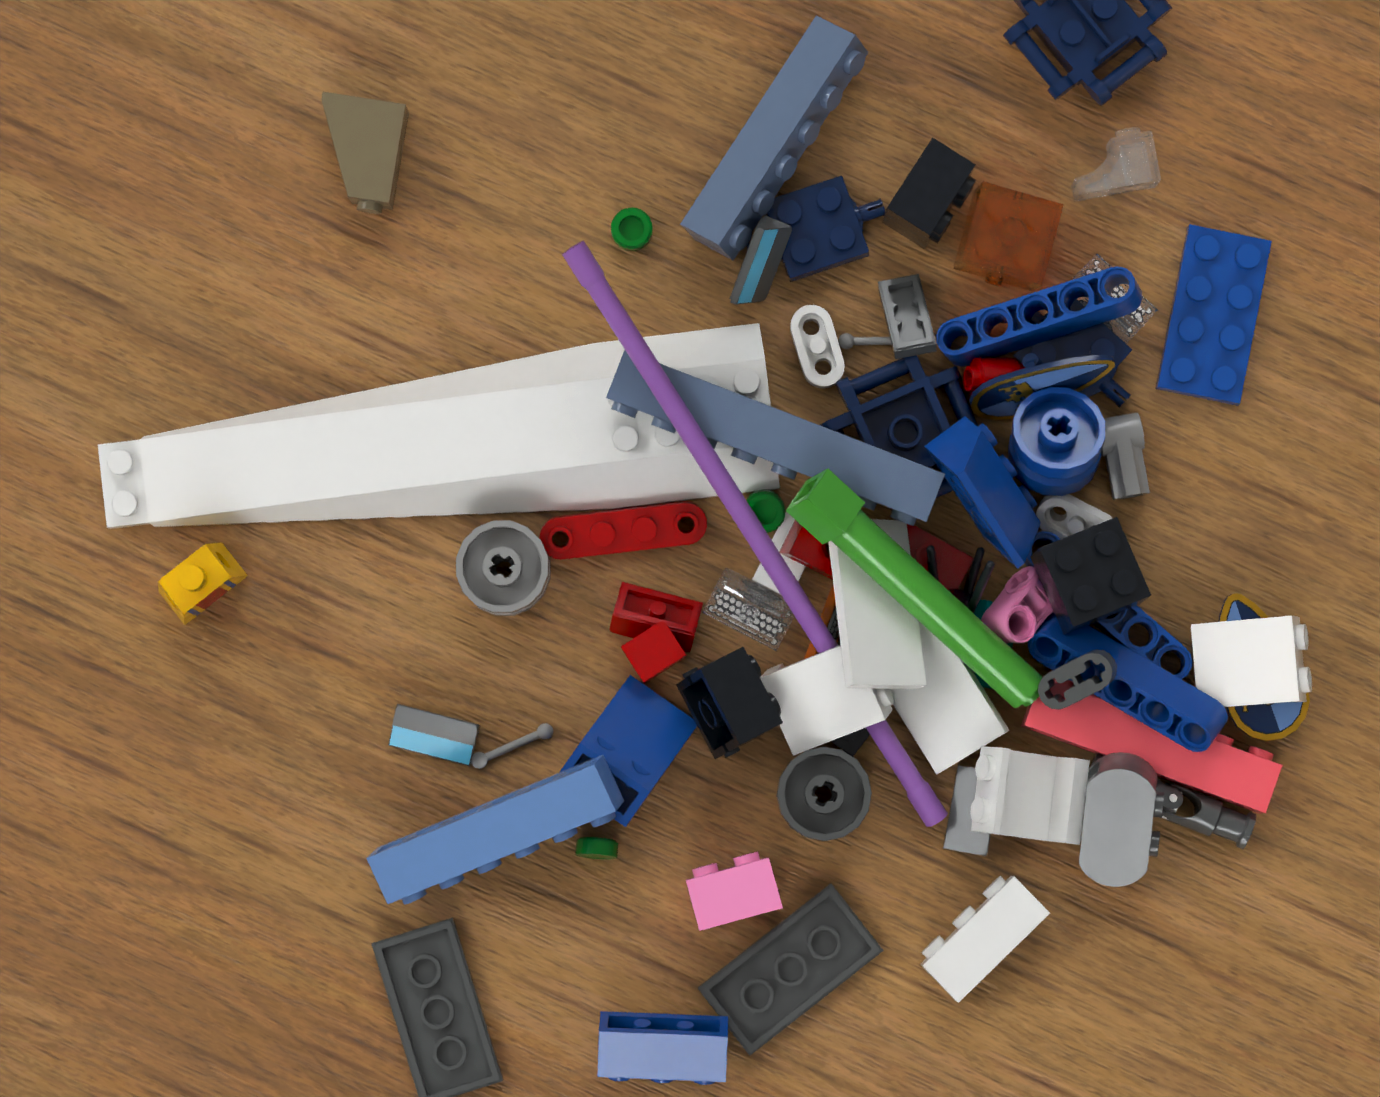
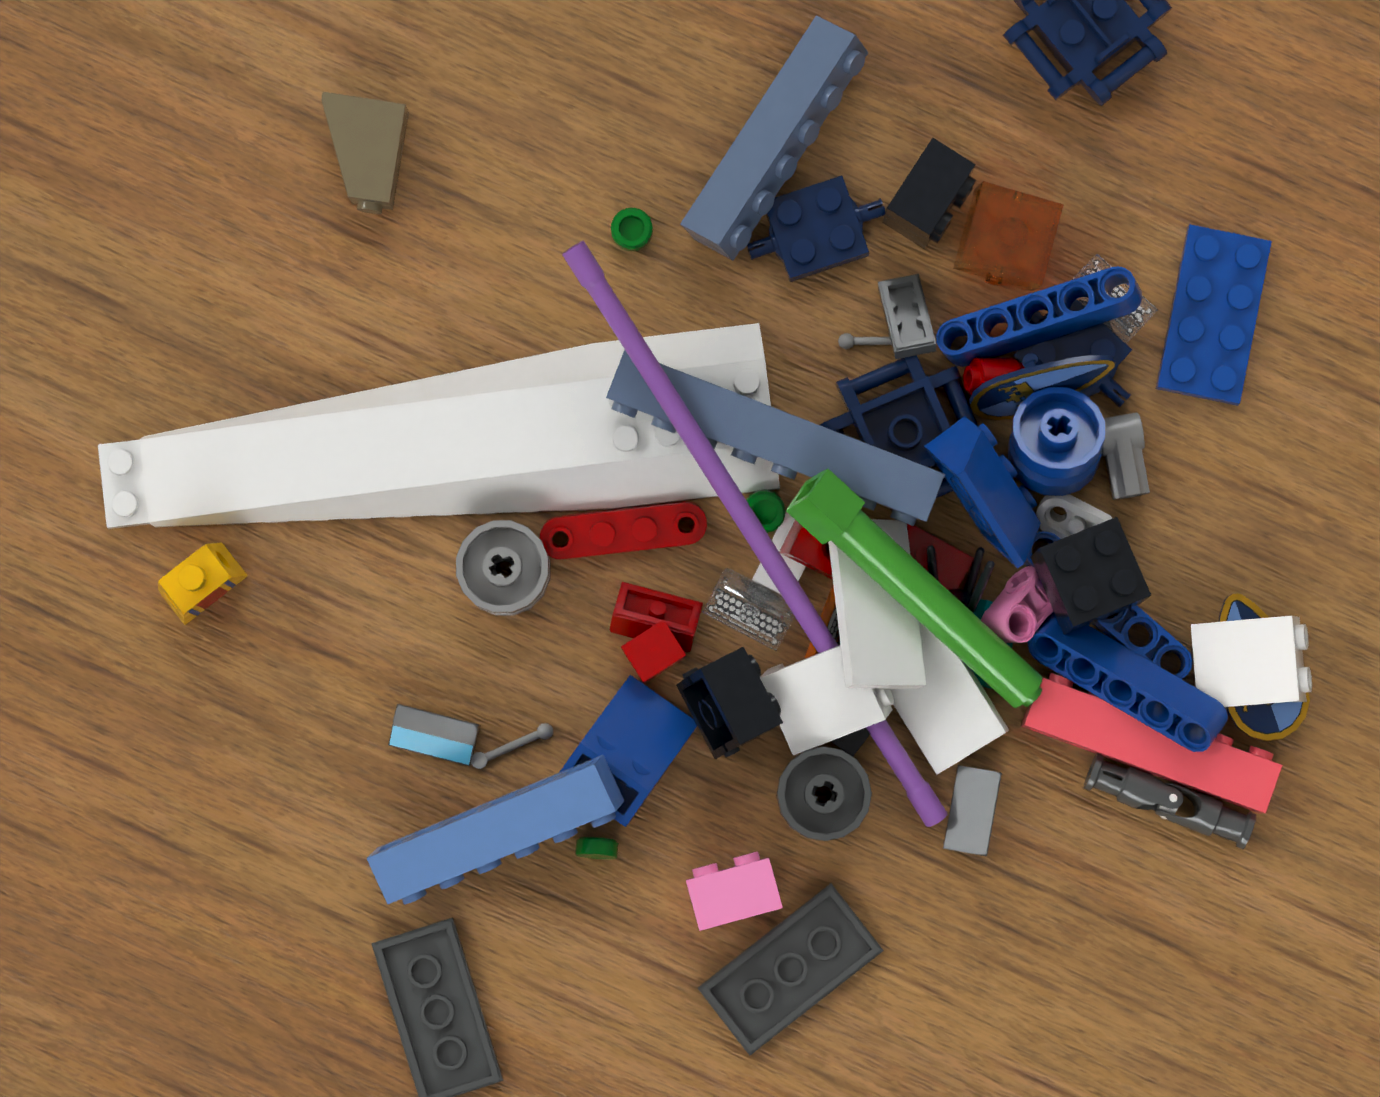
(662, 1047): brick -> none
(761, 261): dark grey slope -> none
(817, 347): white plate -> none
(983, 937): white brick -> none
(1029, 795): white panel -> none
(1073, 671): dark grey beam -> none
(1120, 819): brick -> none
(1128, 167): clear arch -> none

